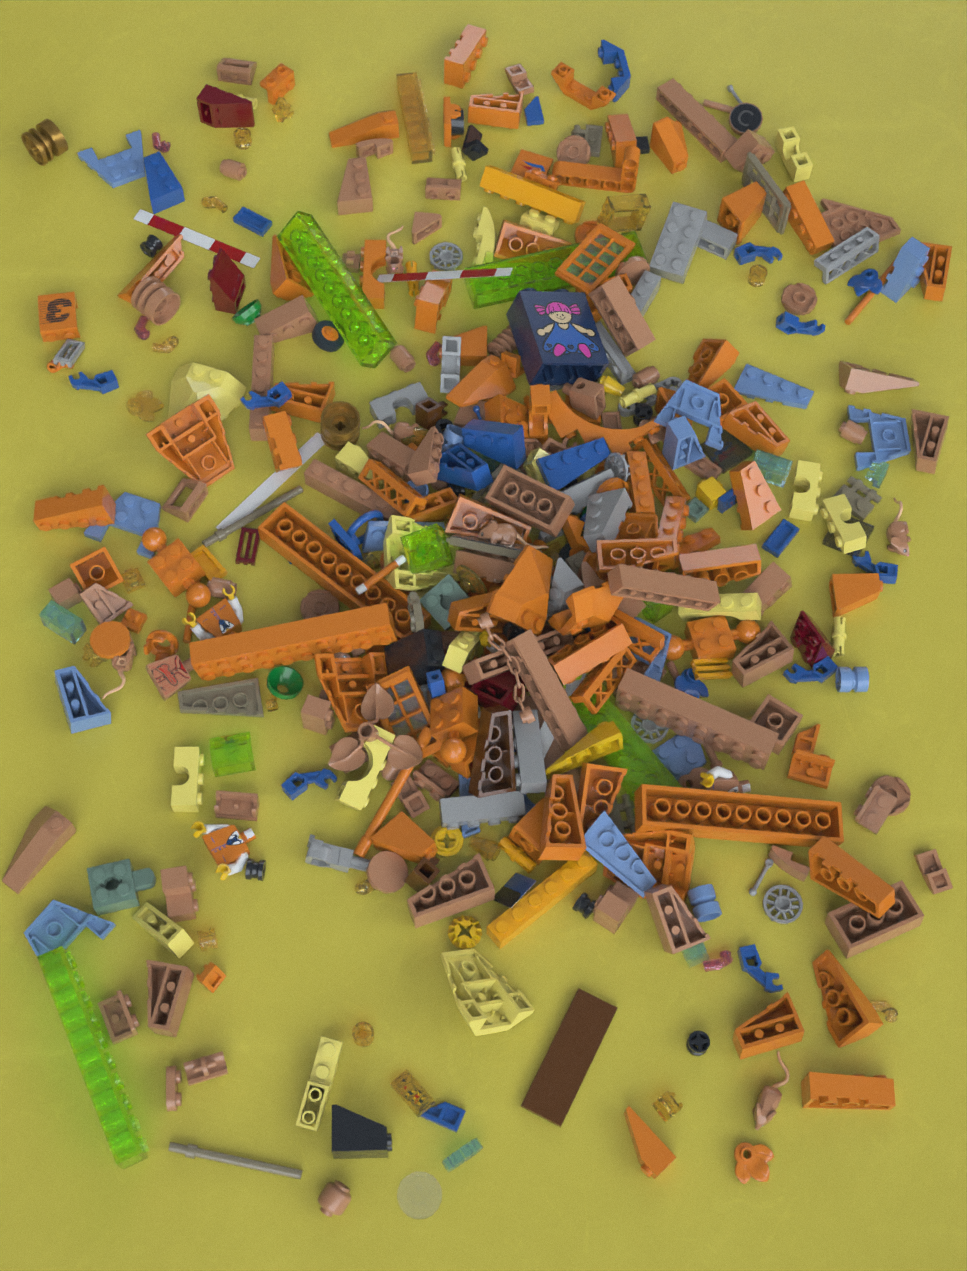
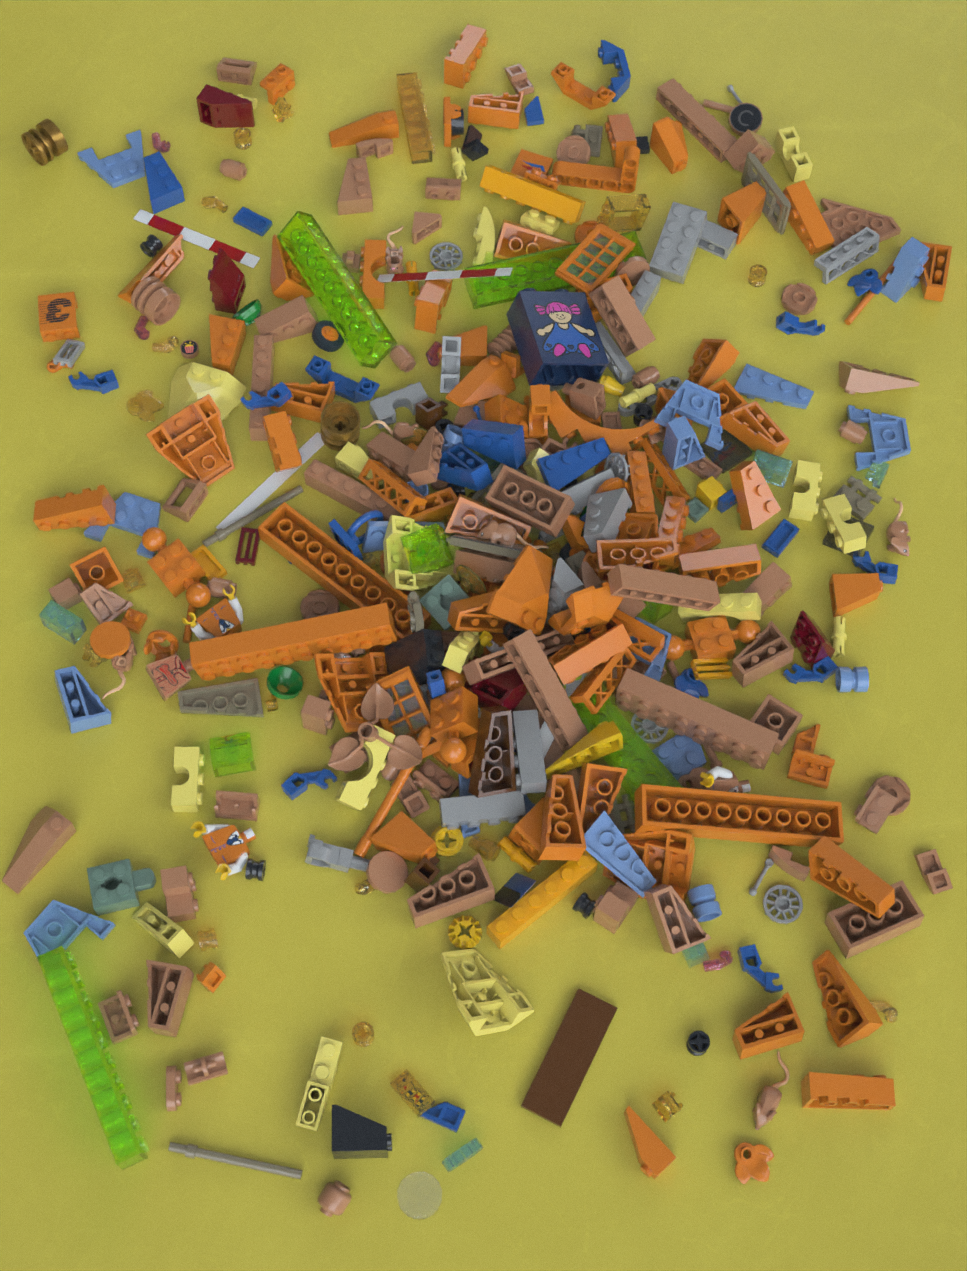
(189, 349): none -> tile
(226, 342): none -> orange wedge
(356, 392): none -> blue slope
(381, 574): orange bar -> none
(526, 713): nougat piece -> none
(748, 252): blue piece -> none
(928, 438): nougat wedge -> none

